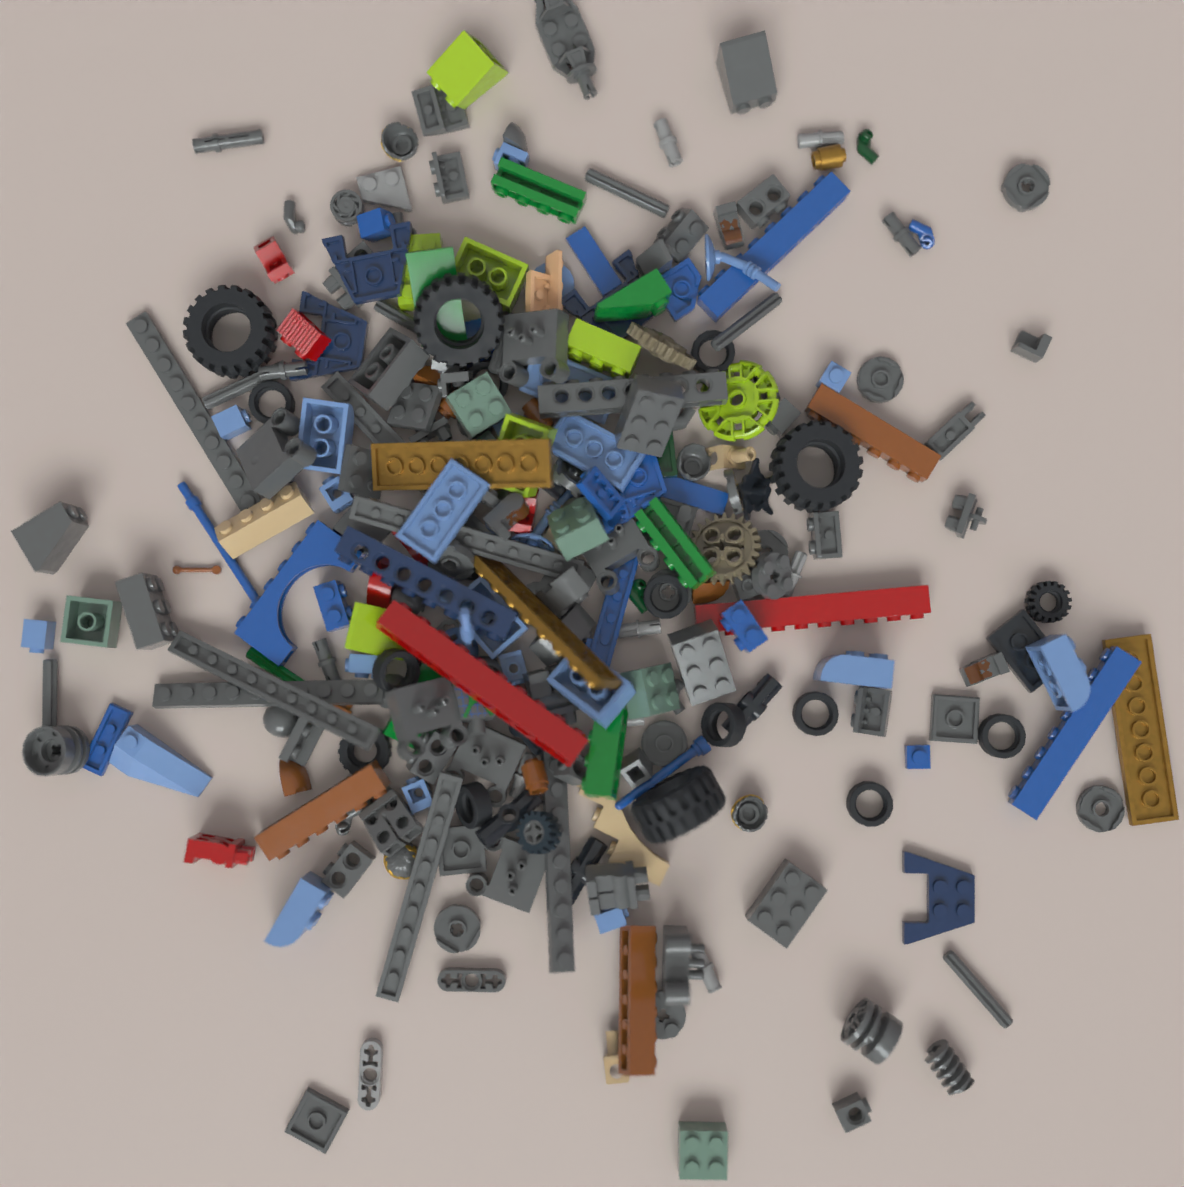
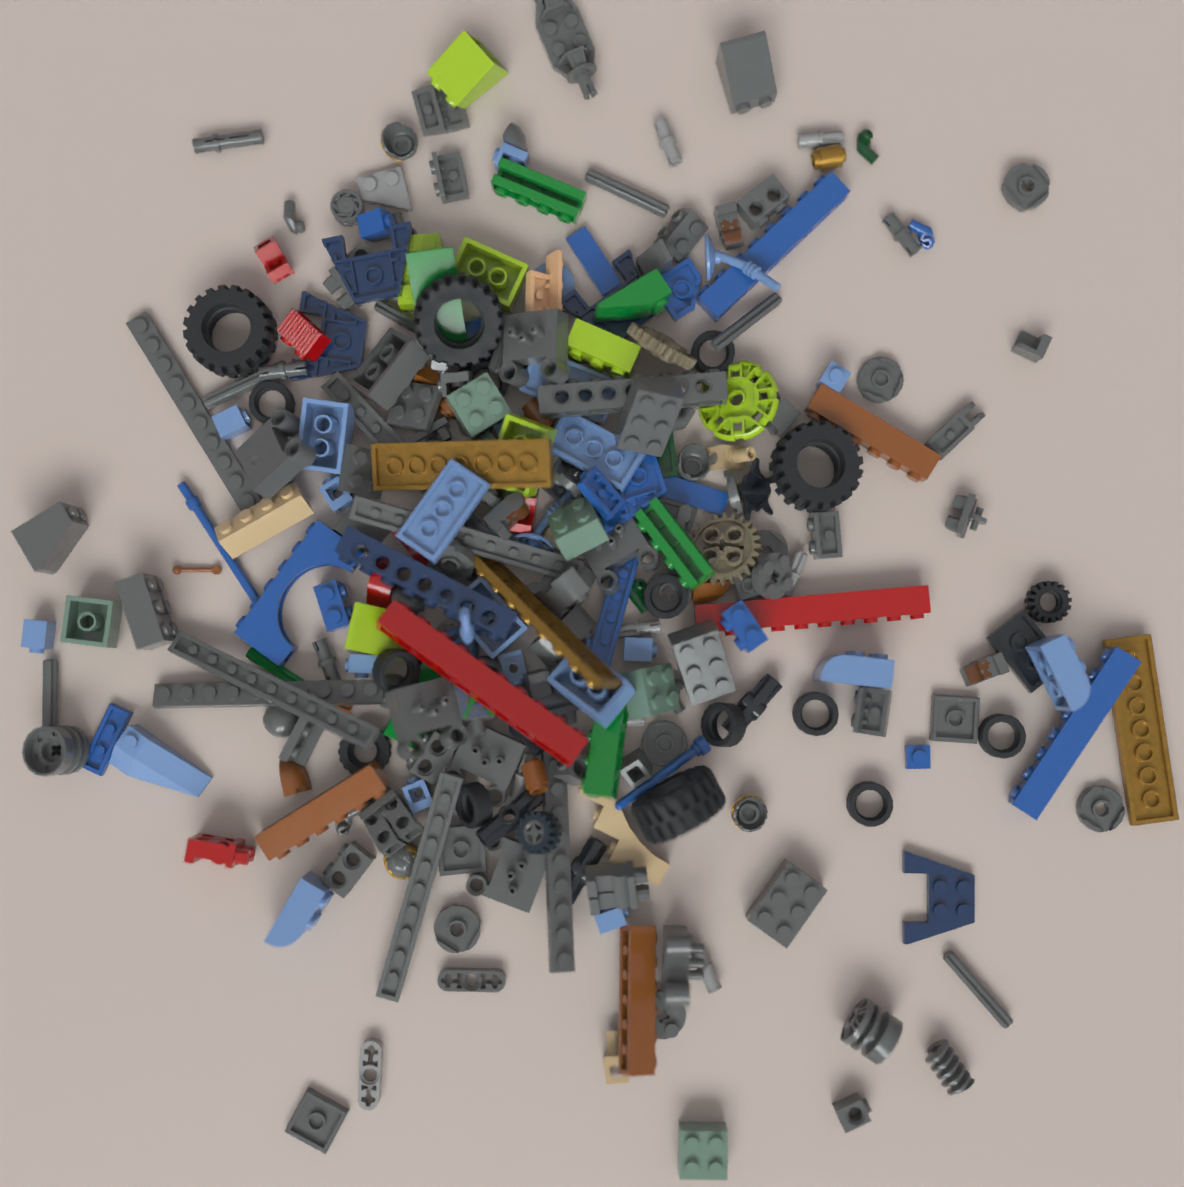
(639, 649): none -> medium blue brick

